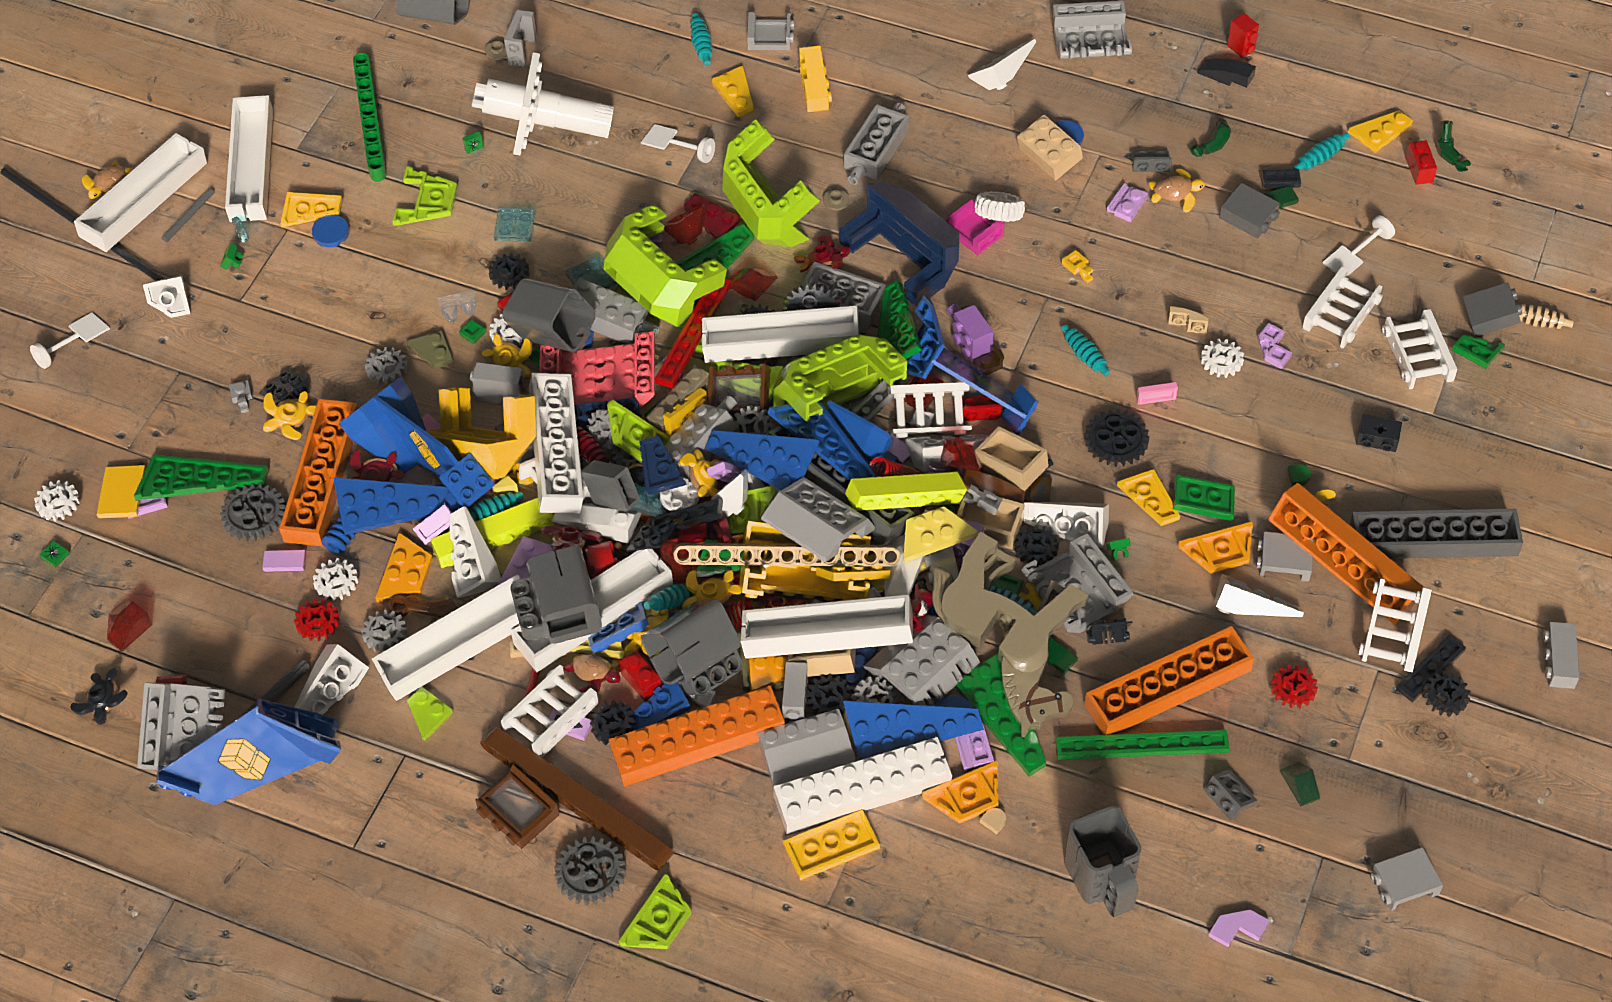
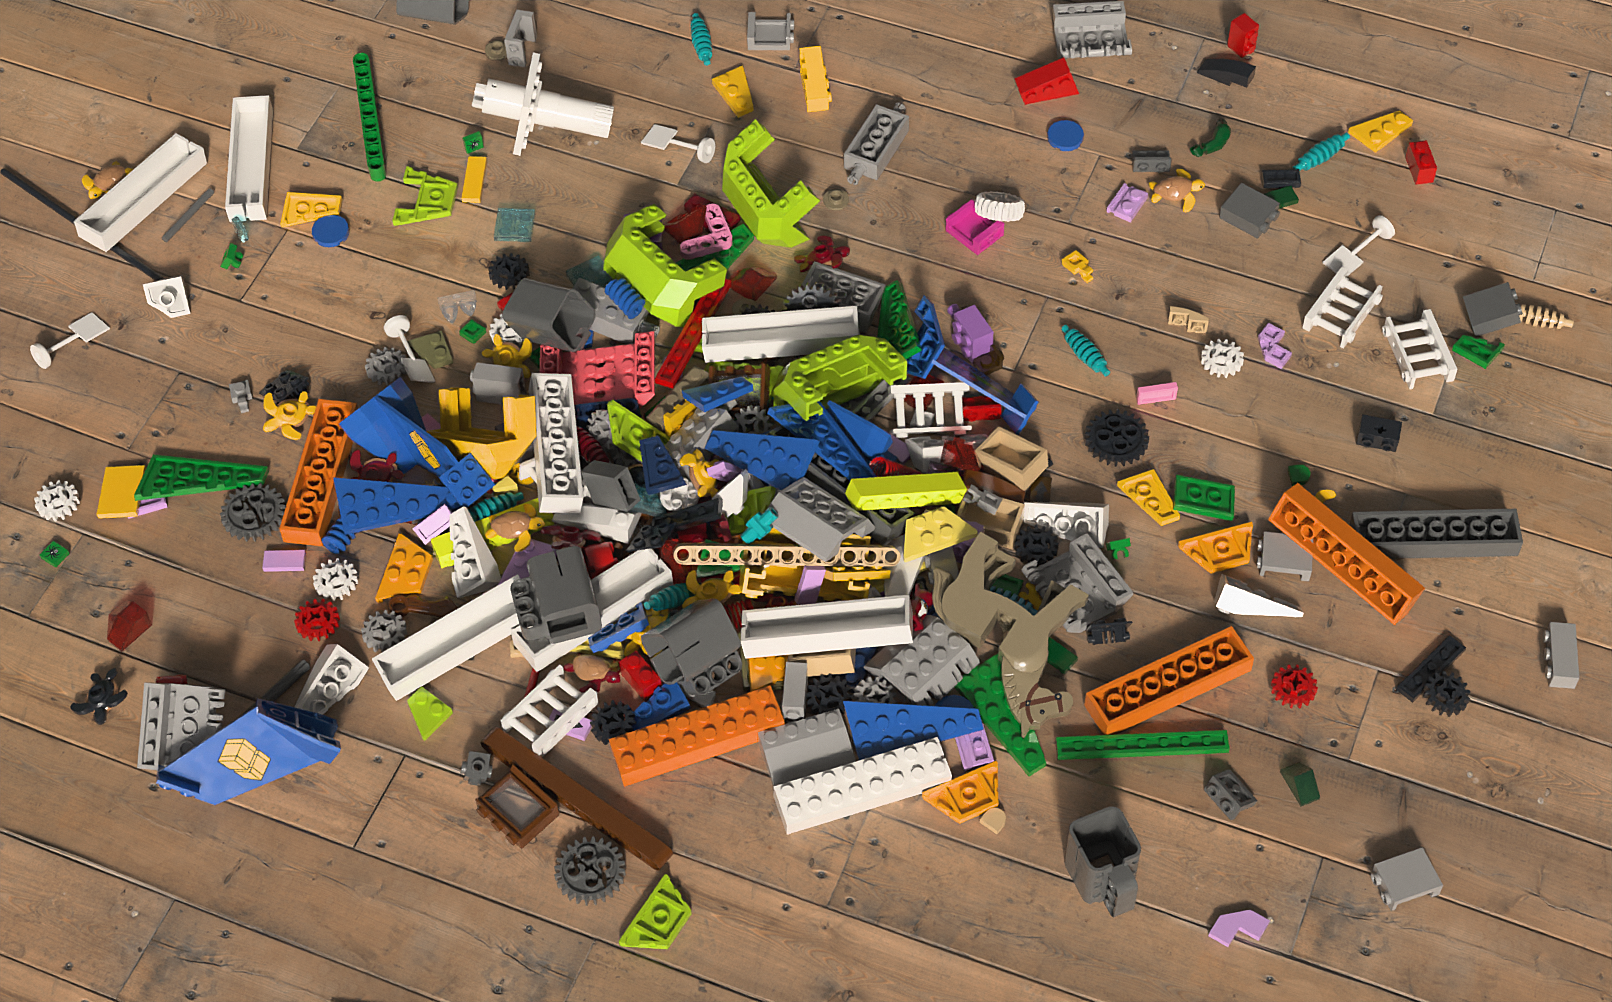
(415, 368): none -> white piece
(474, 179): none -> yellow tile
(478, 761): none -> dark grey brick
(515, 525): none -> animal
(625, 297): none -> blue piece
(716, 235): none -> bright pink beam
(718, 393): none -> blue wing
(759, 525): none -> teal axle
(810, 584): none -> lavender tile
(831, 844): yellow tile -> none
(912, 230): dark blue wedge -> none
(1002, 68): white wedge -> none
(1047, 83): none -> red wedge
(1049, 147): tan piece -> none
(1411, 638): white fence -> none
(1446, 147): dark green arm -> none

